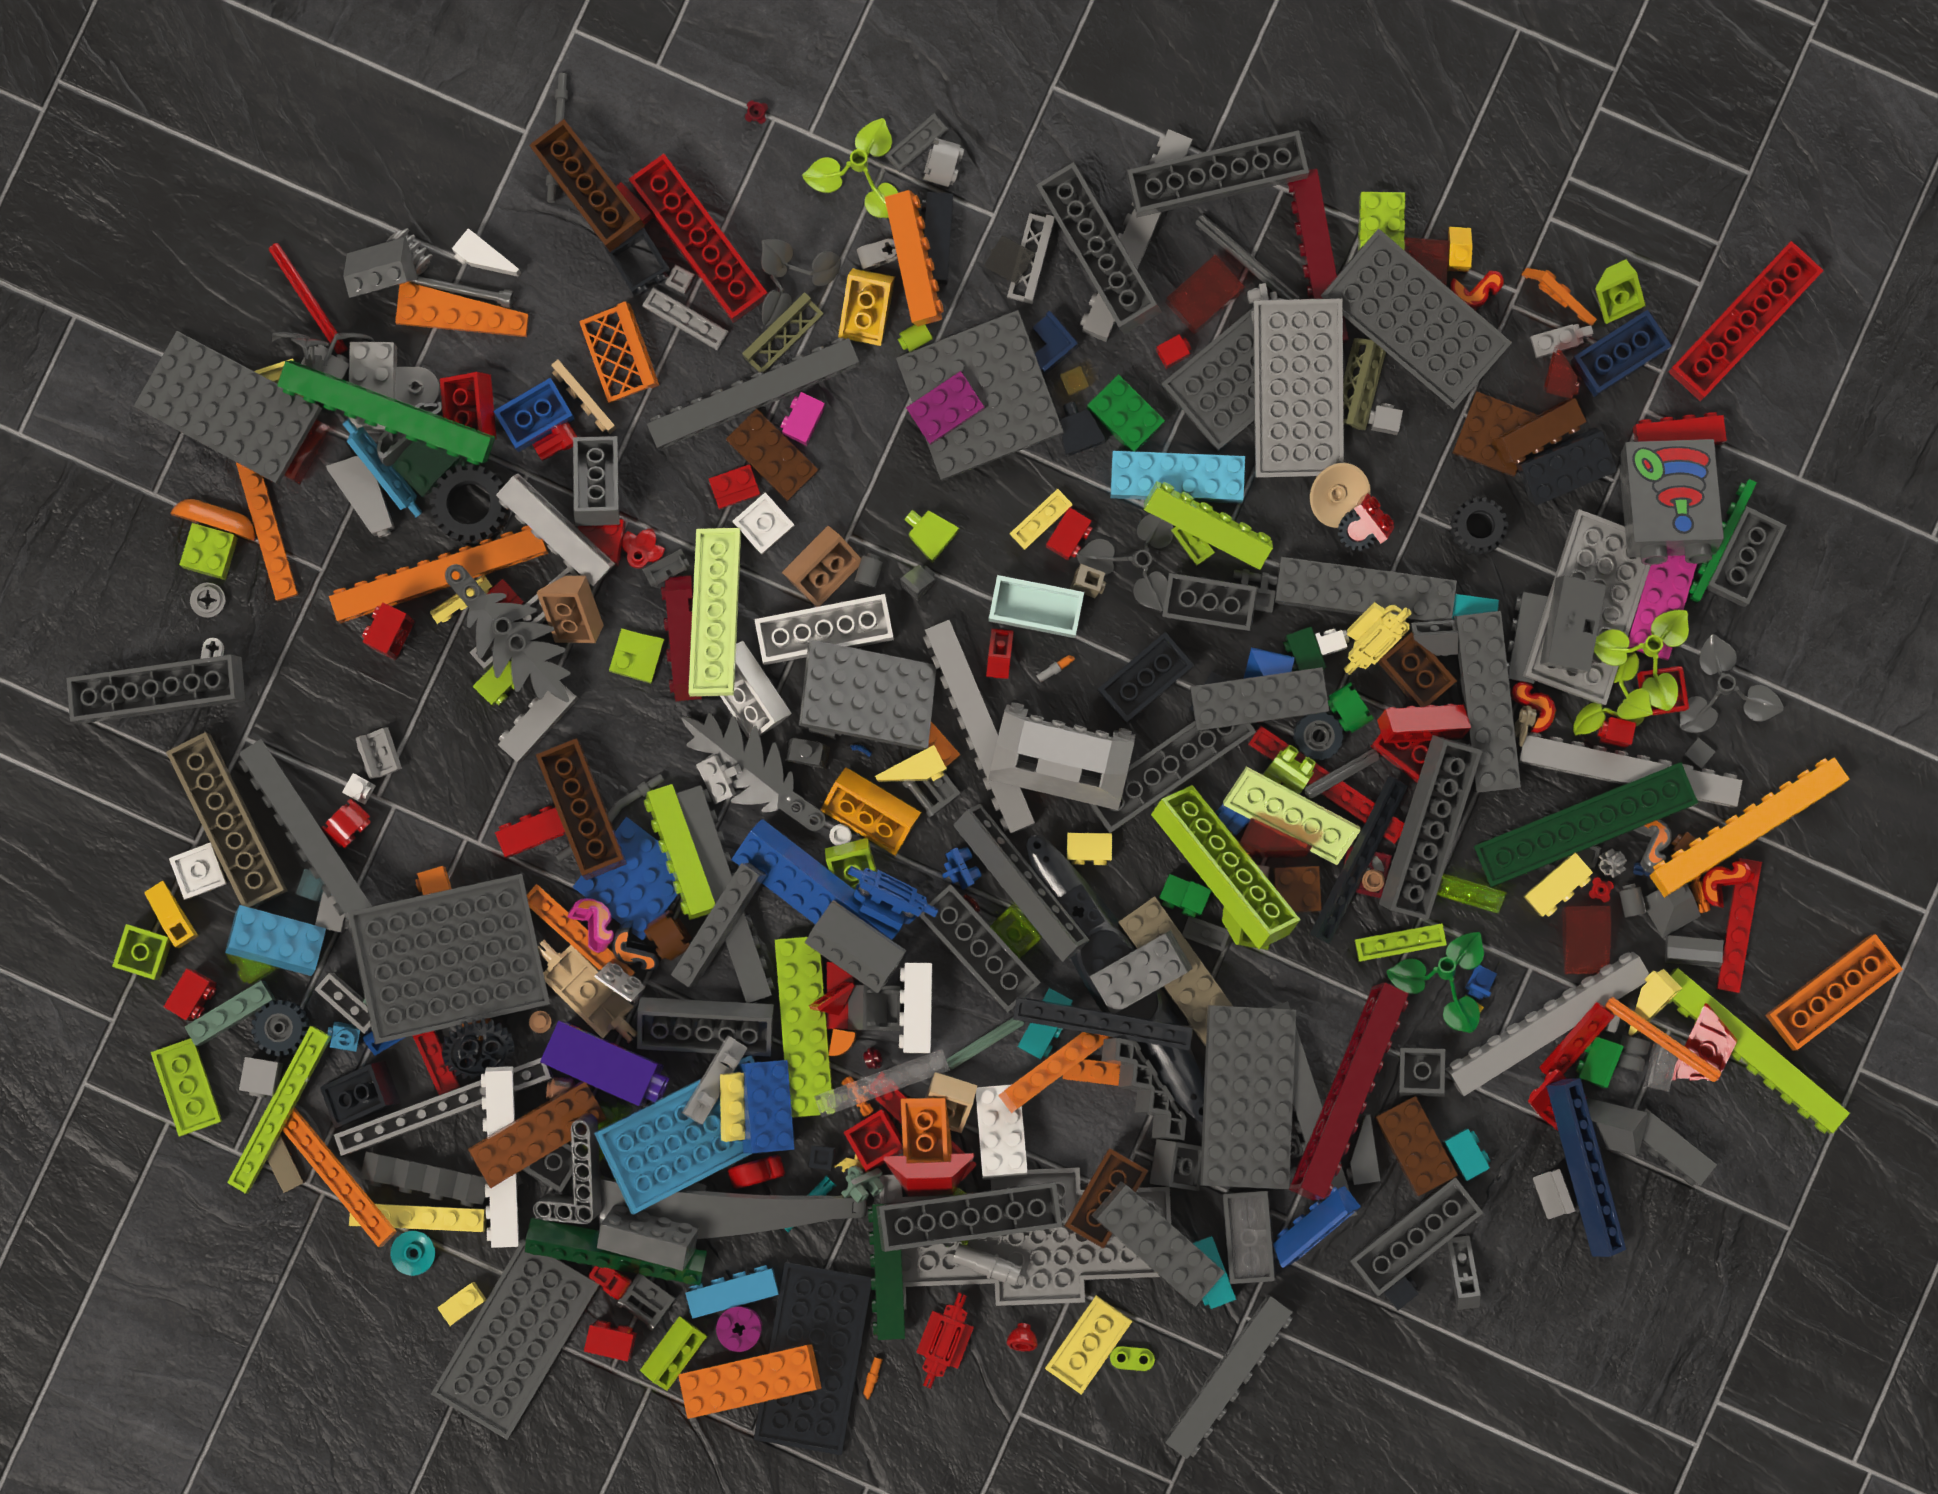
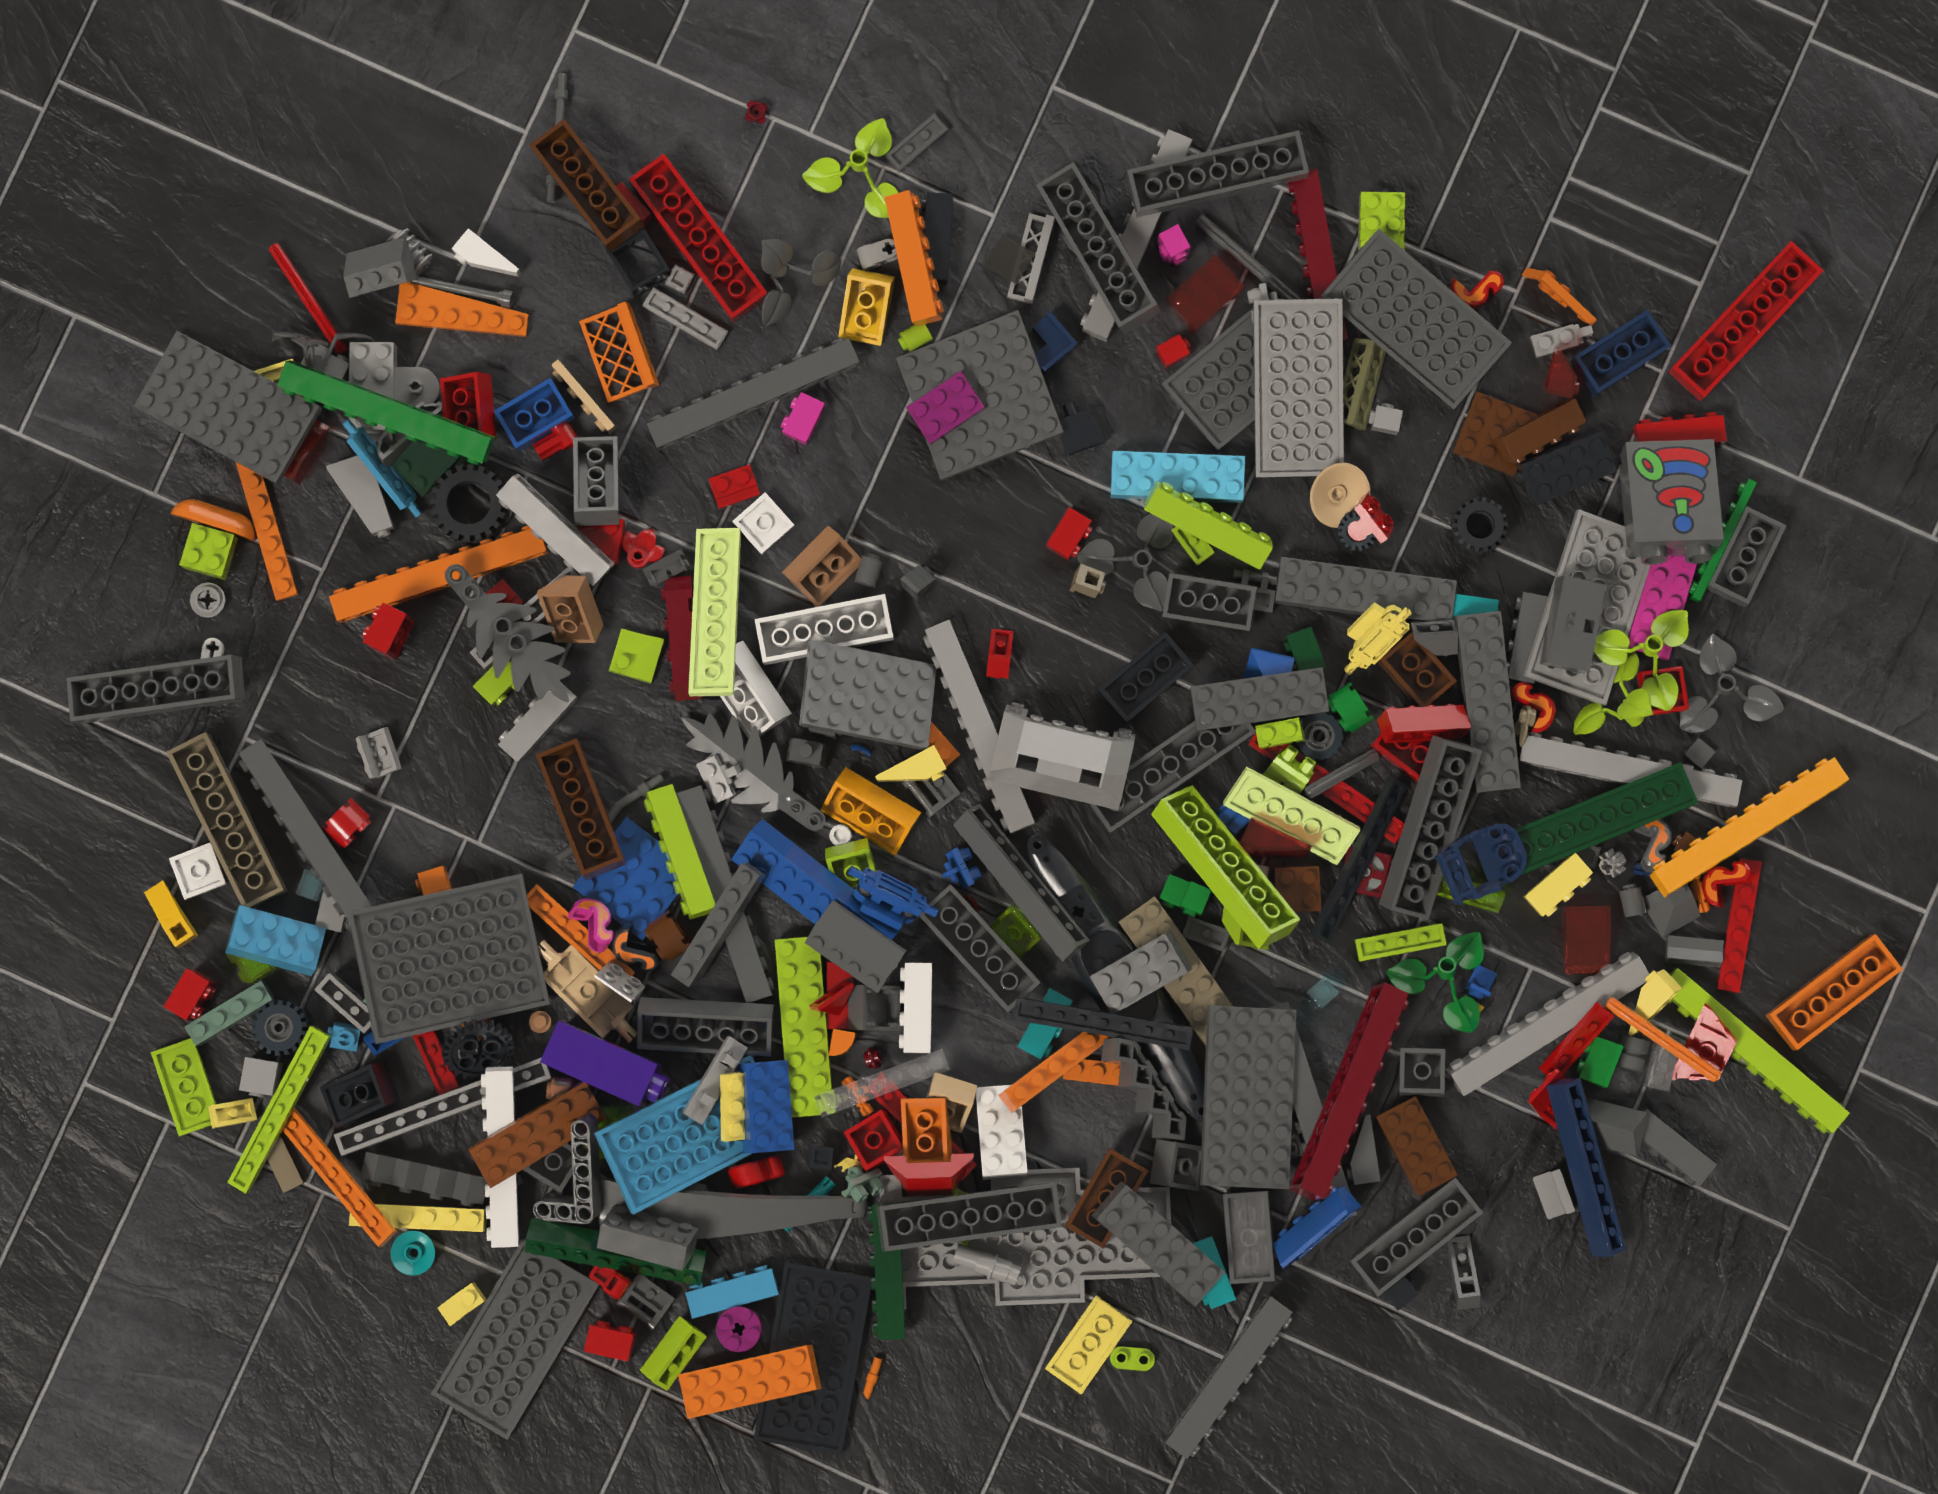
(142, 952): lime brick -> none
(232, 1113): none -> light yellow plate
(359, 788): white brick -> none
(444, 611): light yellow plate -> none
(530, 832): red brick -> none
(772, 455): reddish brown plate -> none
(777, 327): olive fence -> none
(930, 533): lime torso -> none
(942, 162): light grey brick -> none
(944, 1340): red piece -> none
(983, 1042): sand green axle -> none
(1022, 1338): red brick -> none
(1036, 606): light aqua piece -> none
(1041, 519): light yellow plate -> none
(1055, 668): light grey piece -> none
(1074, 381): clear yellow plate -> none
(1089, 847): light yellow brick -> none
(1125, 414): green brick -> none
(1173, 246): none -> dark pink brick
(1280, 733): none -> lime brick
(1322, 992): none -> clear light blue brick
(1332, 641): white brick -> none
(1373, 880): medium nougat plate -> none
(1430, 254): clear red brick -> none
(1459, 249): yellow slope -> none
(1466, 1154): teal brick -> none
(1500, 857): none -> dark blue slope
(1597, 884): red plate -> none
(1612, 1025): light grey tile -> none
(1617, 732): red brick -> none
(1619, 291): lime slope -> none

